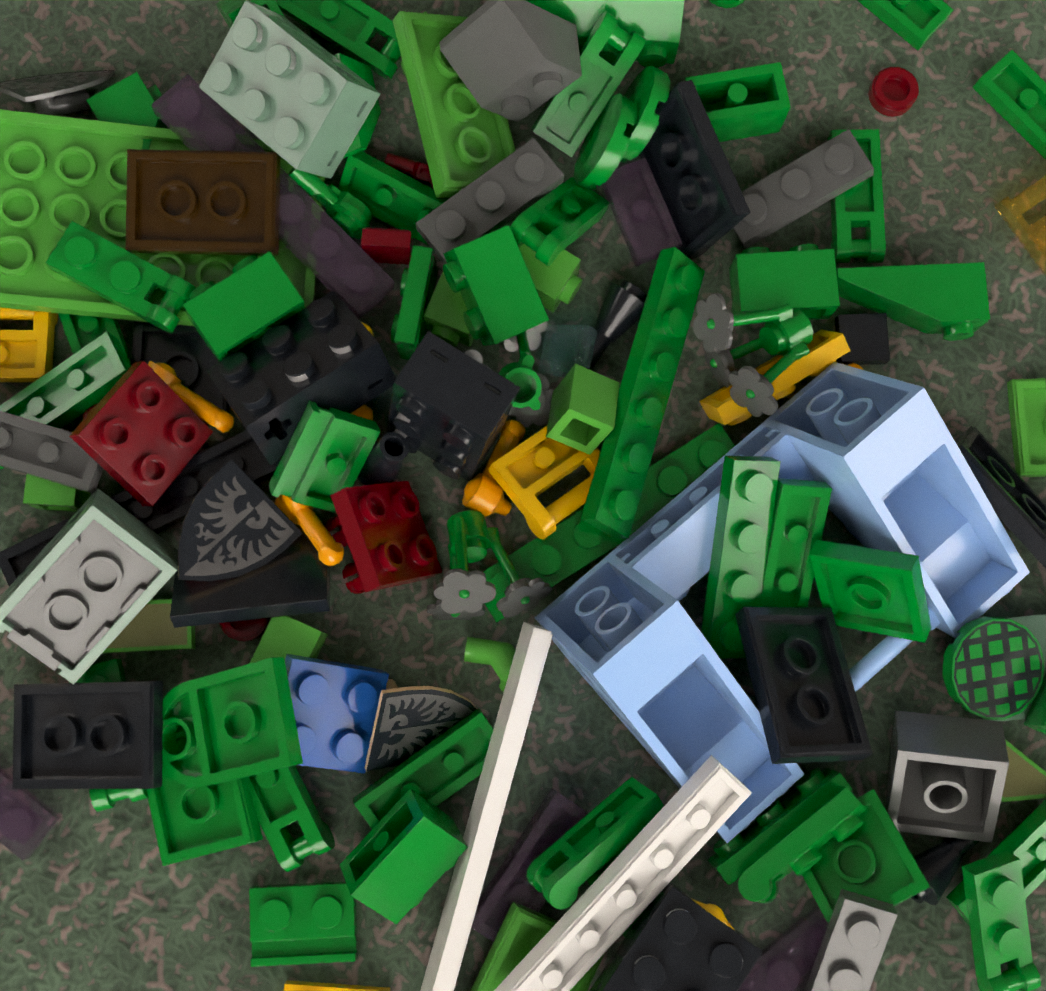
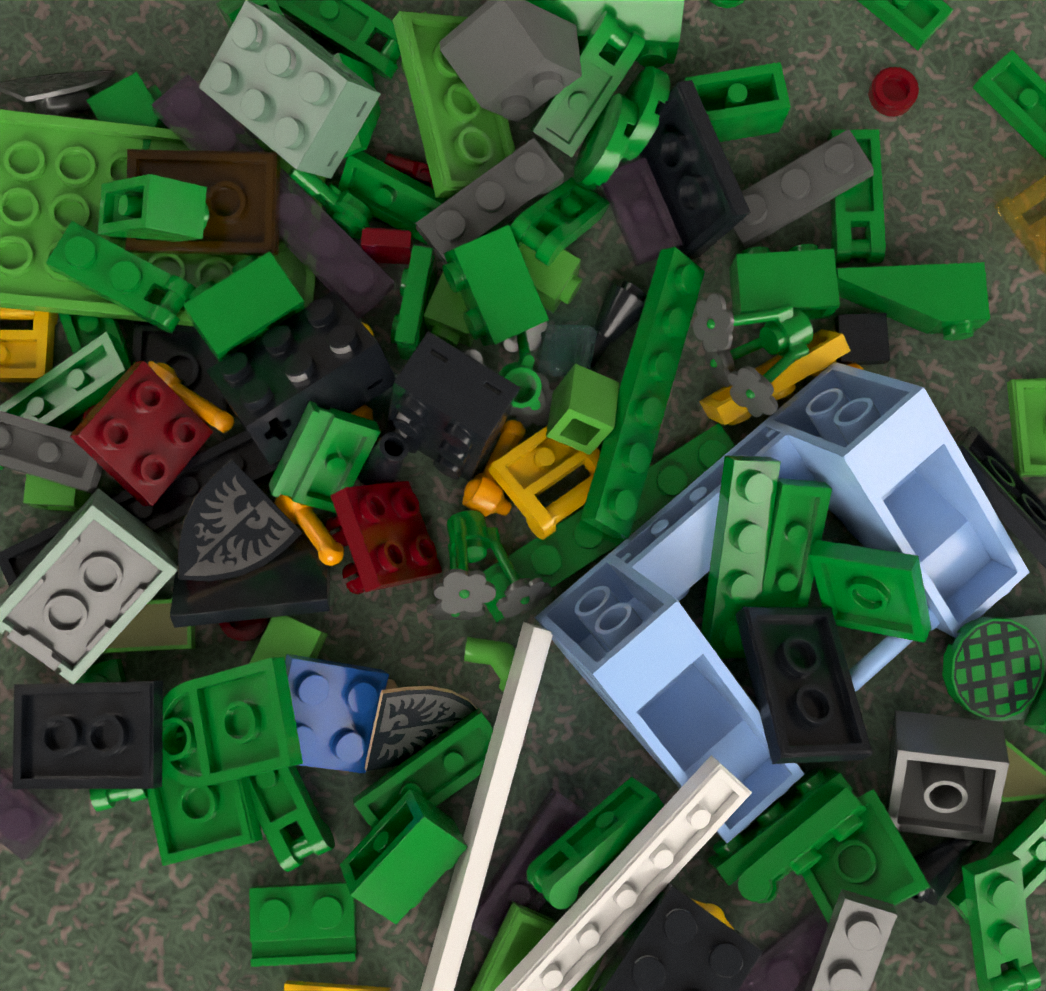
(153, 209): none -> green slope

